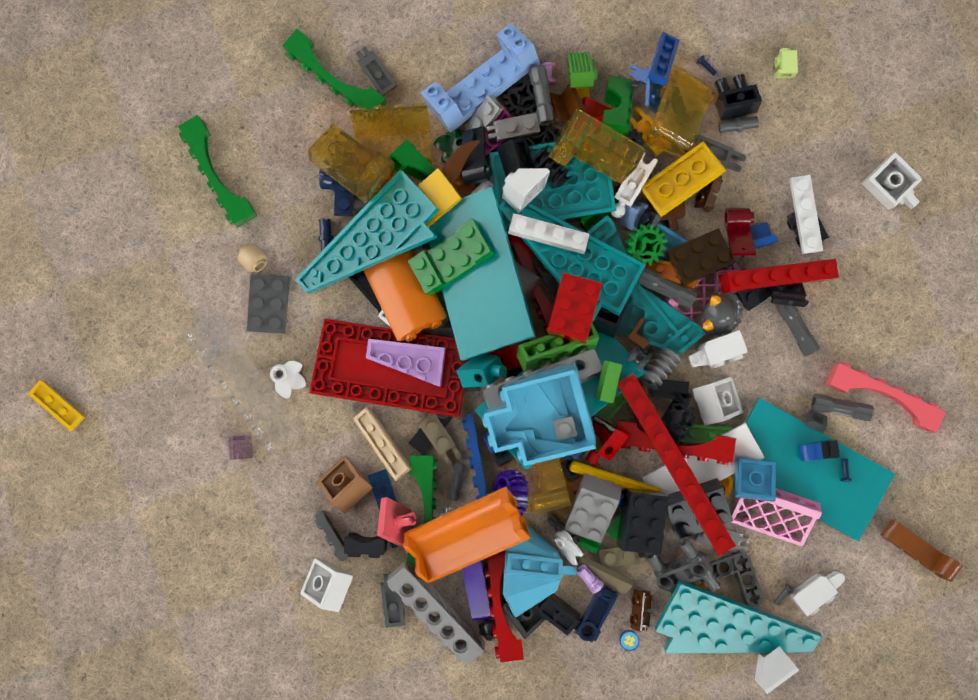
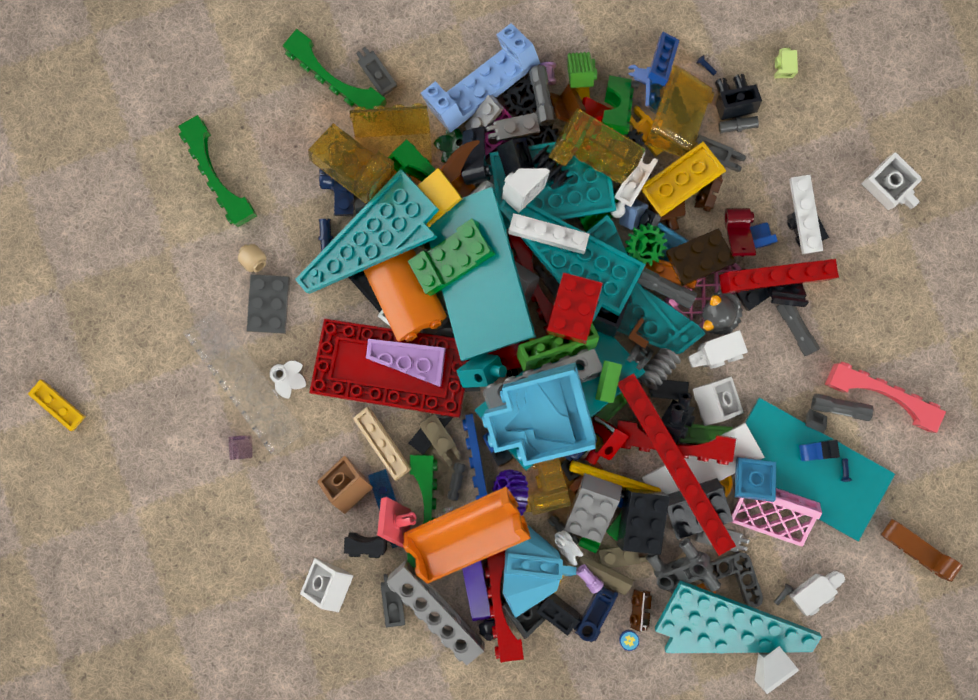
(332, 536): dark grey hinge -> none
(565, 427): light grey plate -> none

